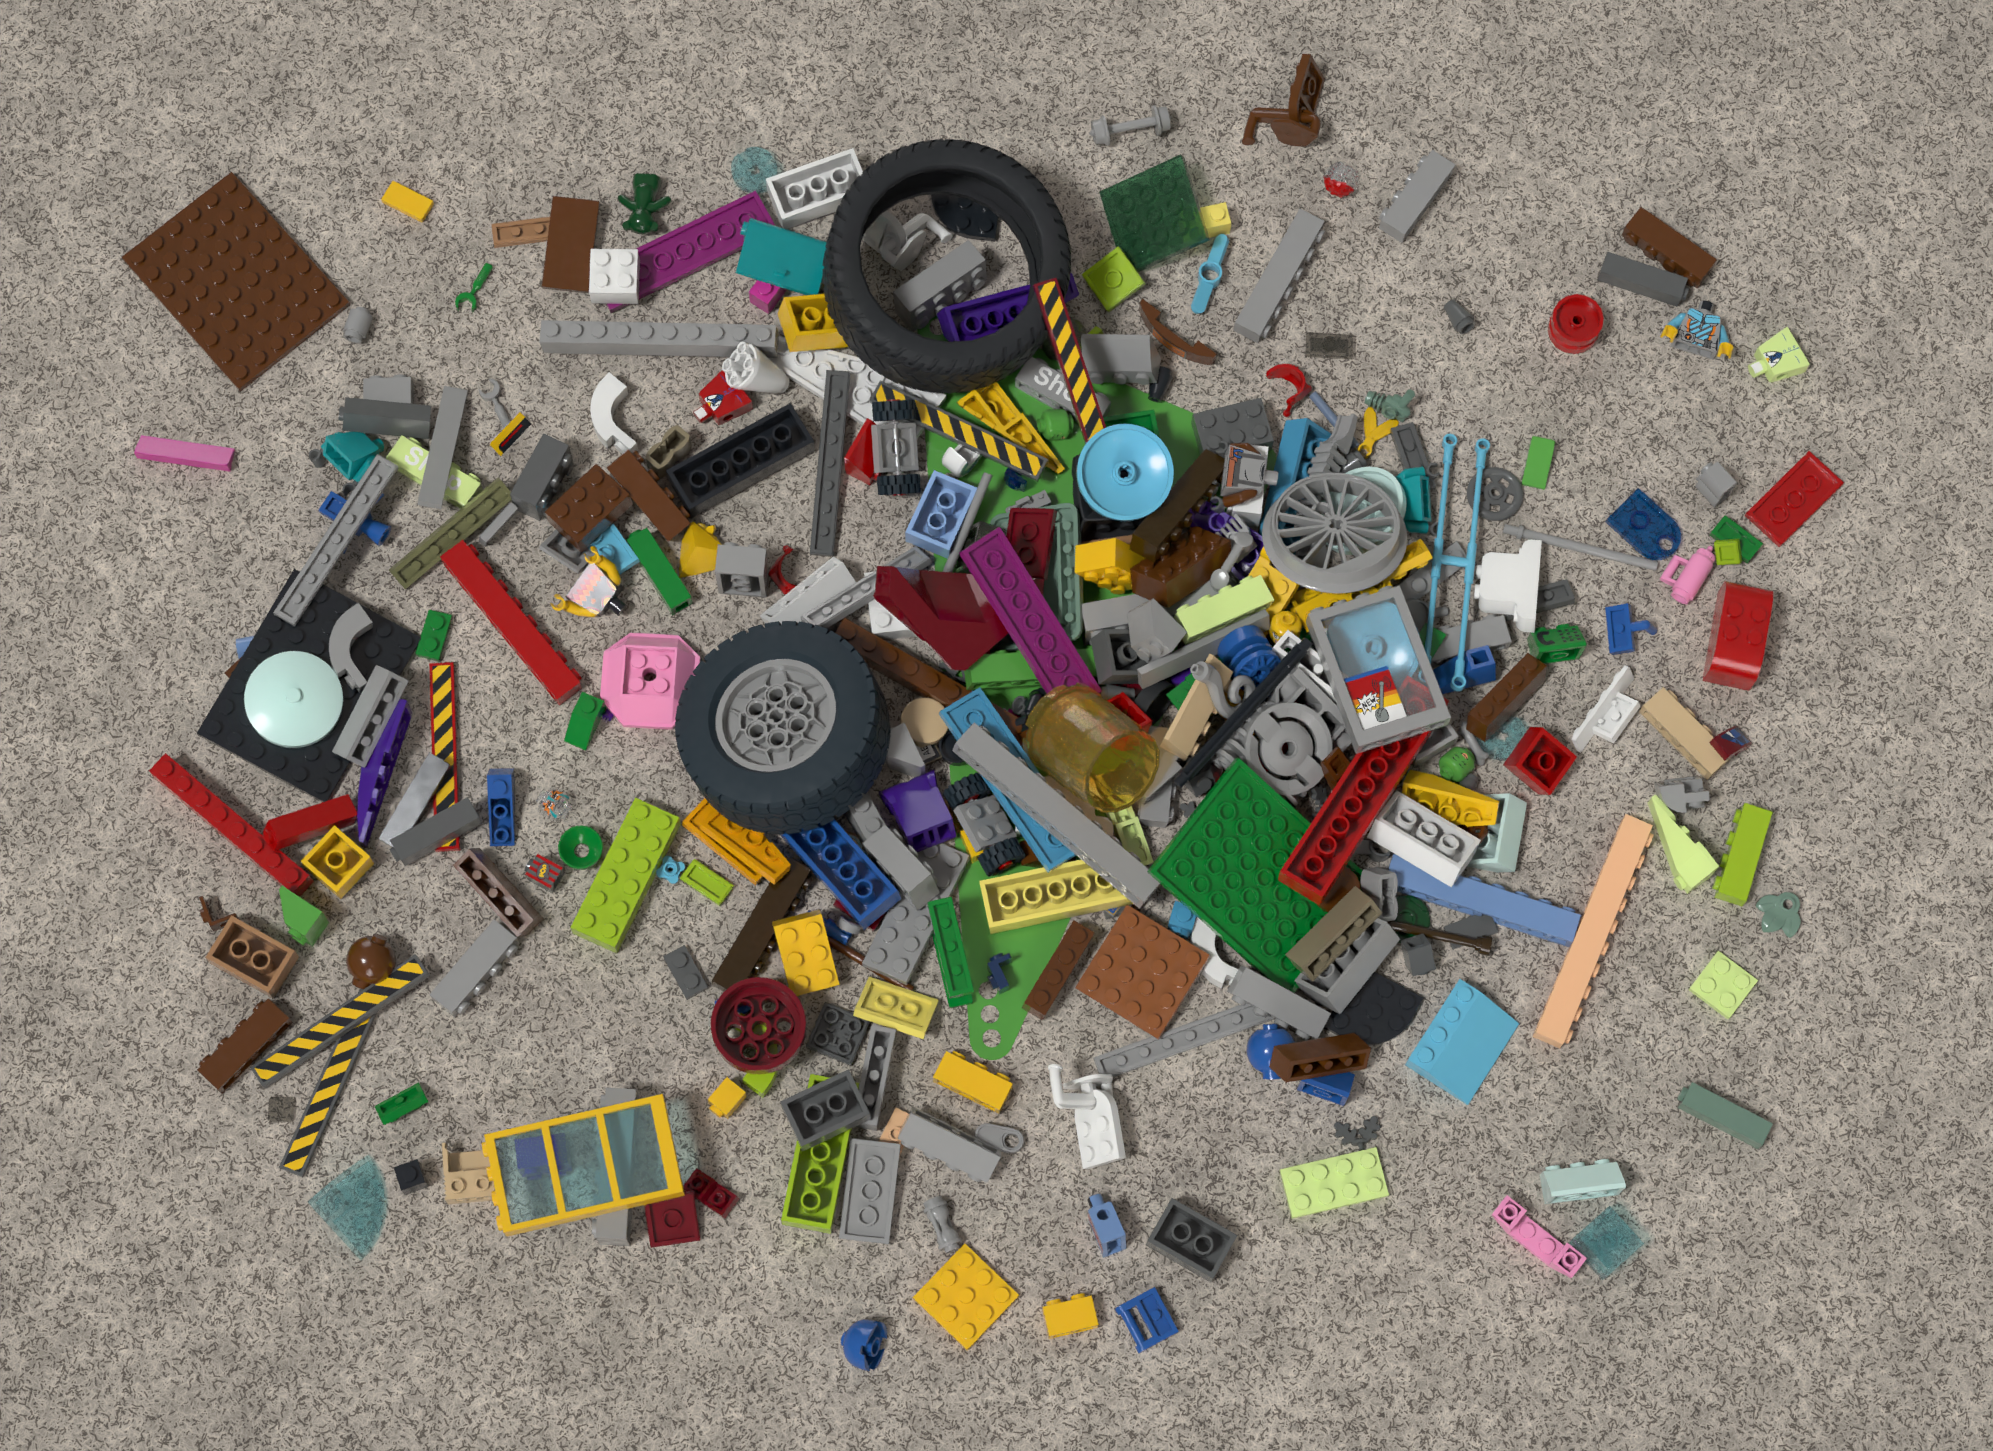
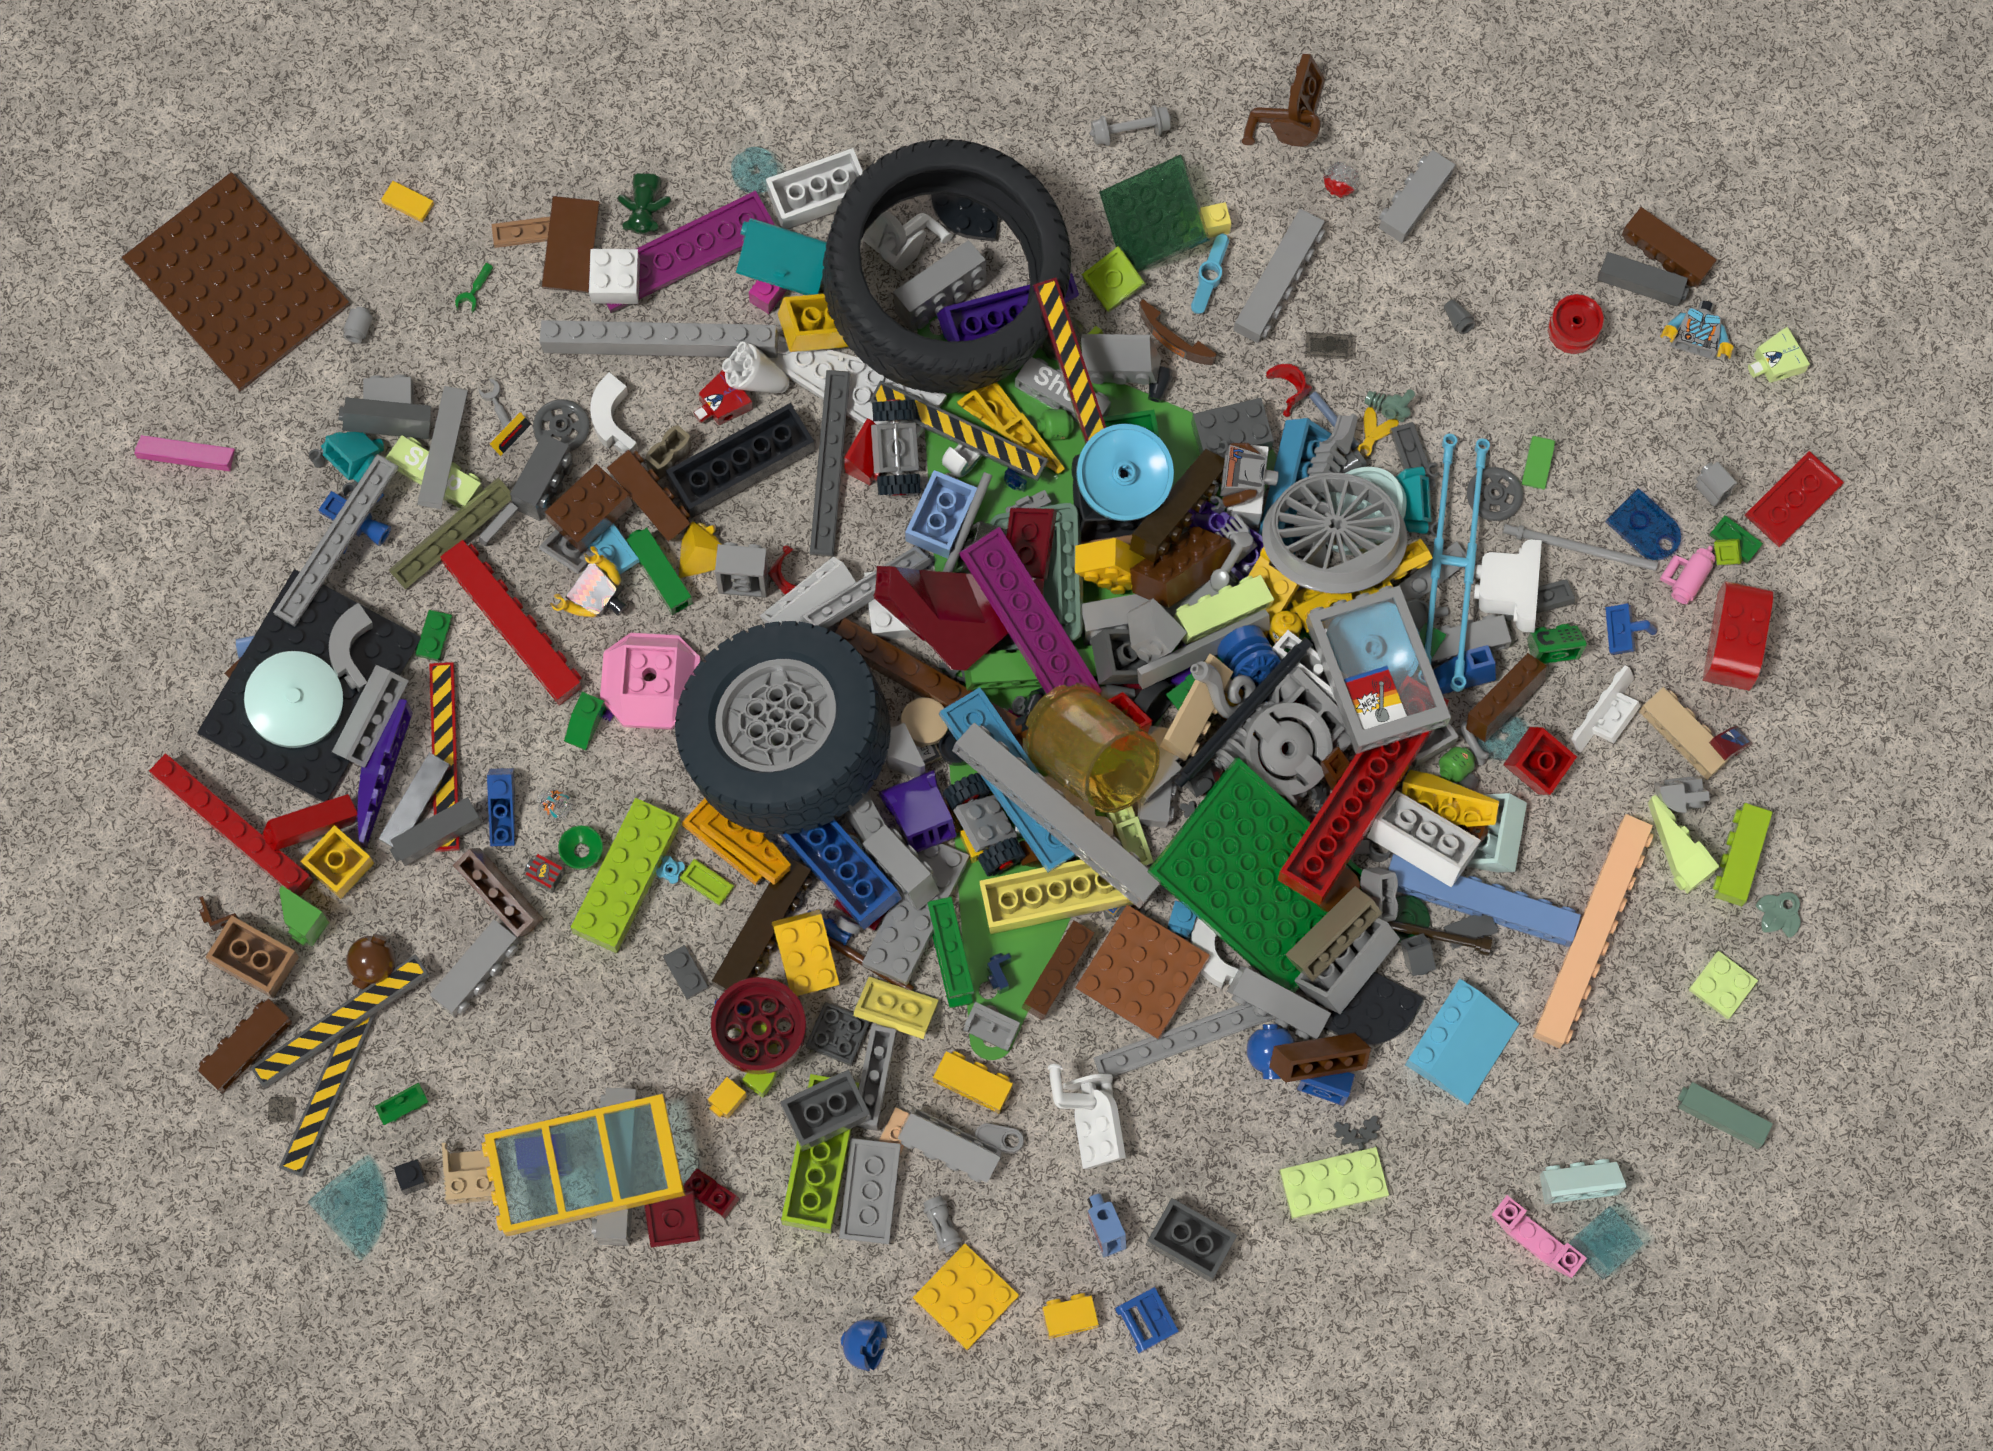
(568, 407): none -> dark grey plate
(991, 1026): none -> light grey hinge

